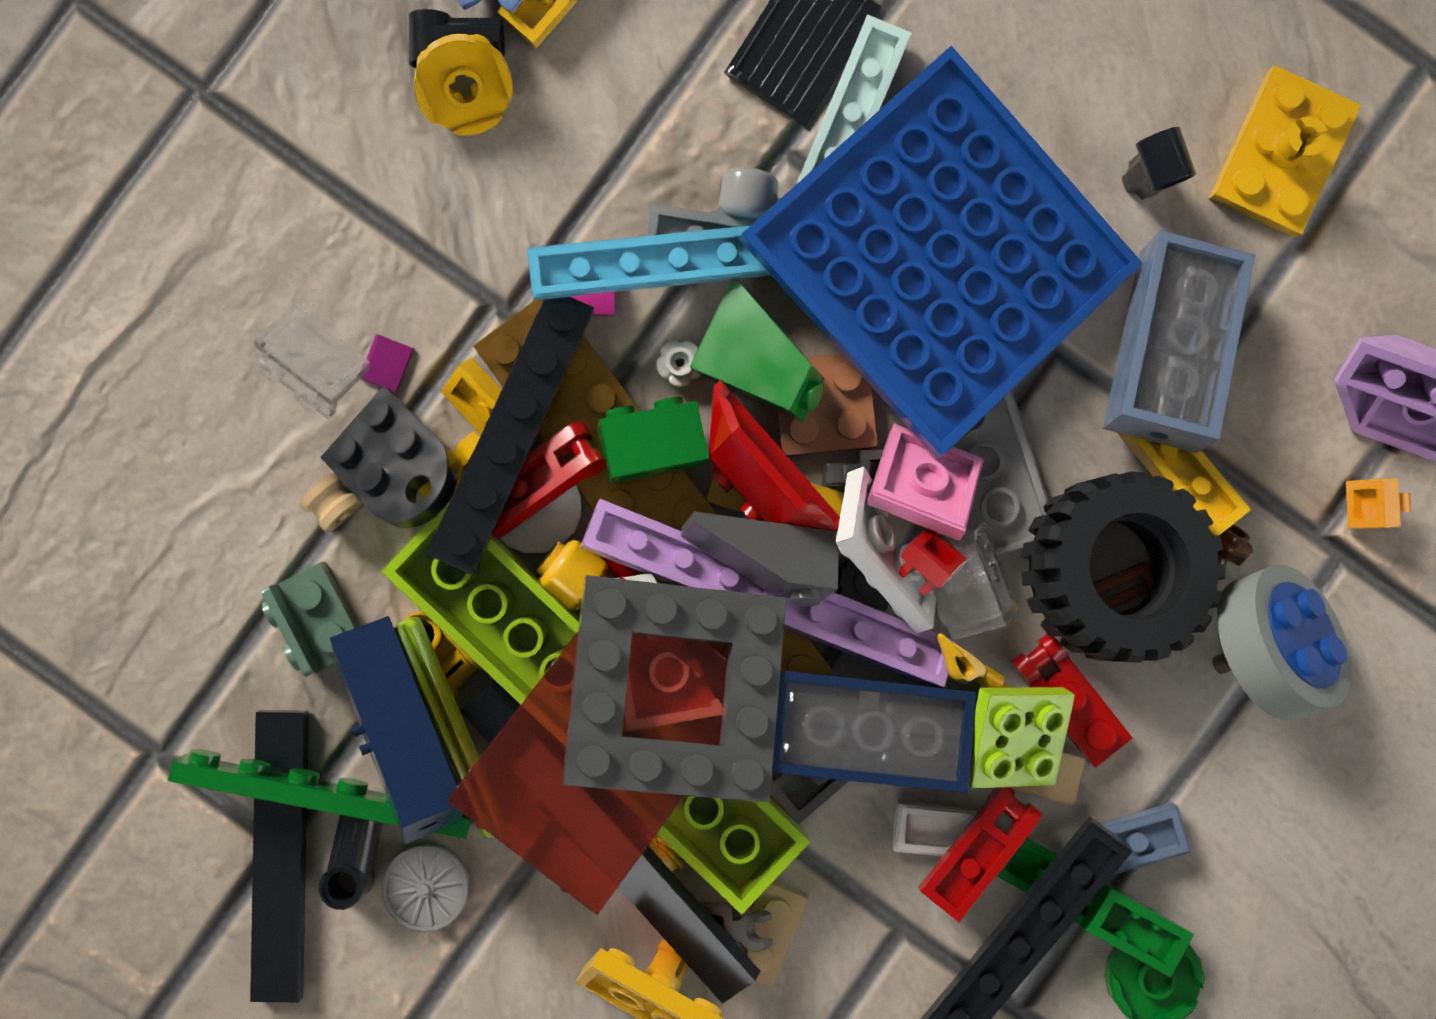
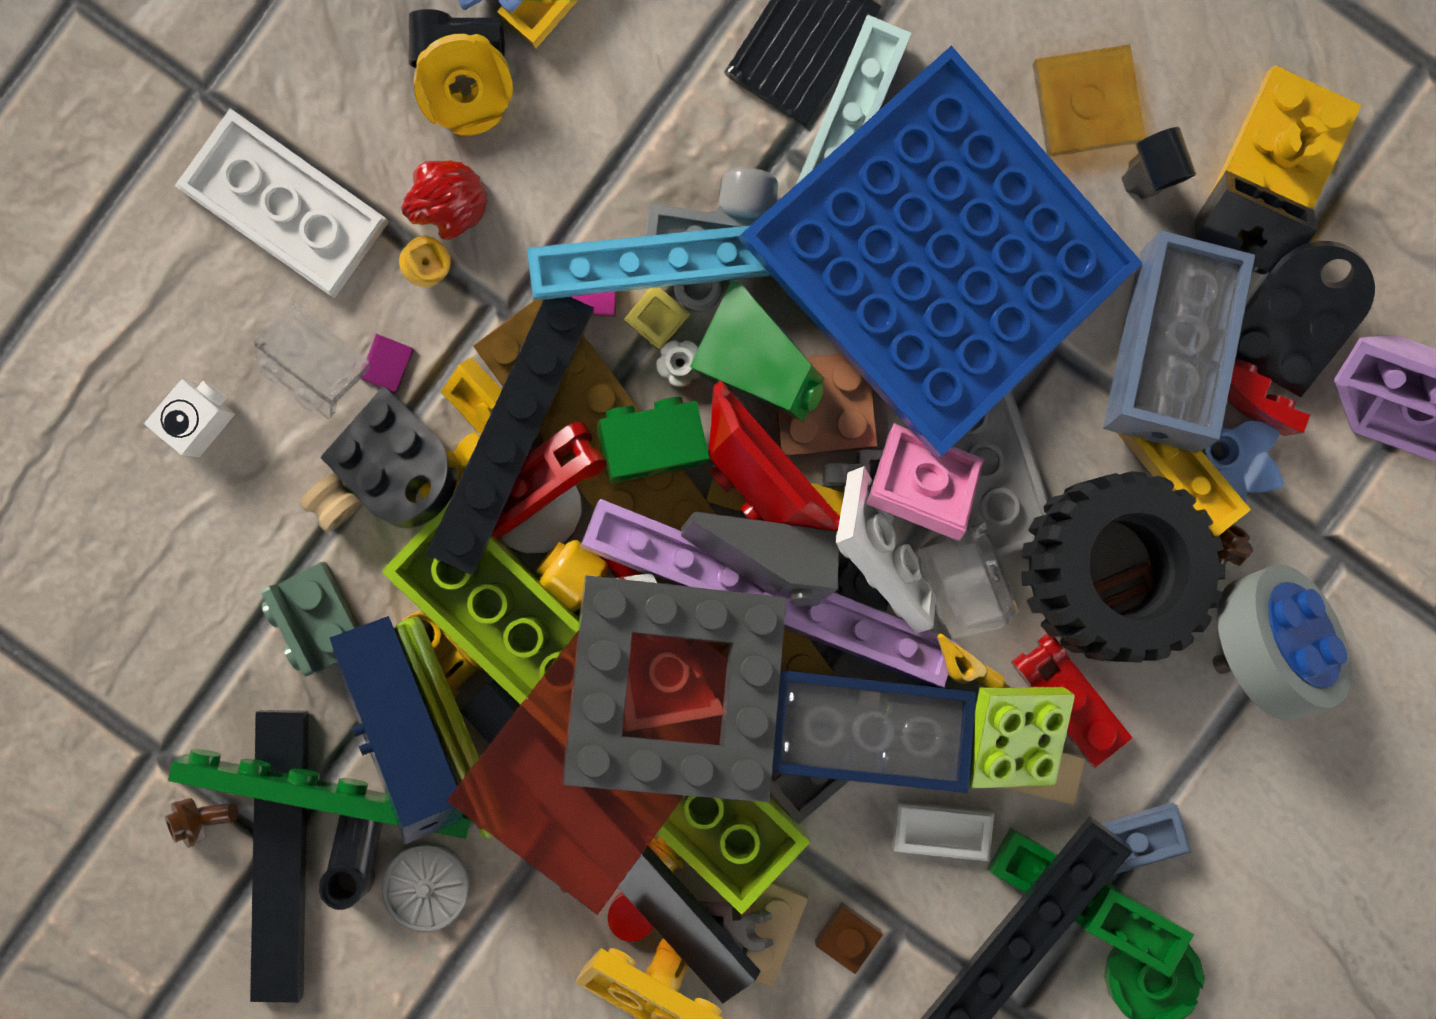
(187, 820): none -> reddish brown plate
(191, 417): none -> white brick
(282, 203): none -> white tile
(424, 261): none -> yellow tile
(445, 196): none -> red hair
(627, 921): none -> red tile
(657, 317): none -> light yellow tile
(698, 296): none -> light grey tile
(848, 938): none -> reddish brown plate
(931, 558): red tile -> none
(979, 853): red plate -> none
(1088, 100): none -> clear yellow tile
(1243, 206): none -> black brick
(1246, 458): none -> medium blue plate
(1248, 396): none -> red slope
(1300, 319): none -> black plate
(1375, 503): light orange tile -> none

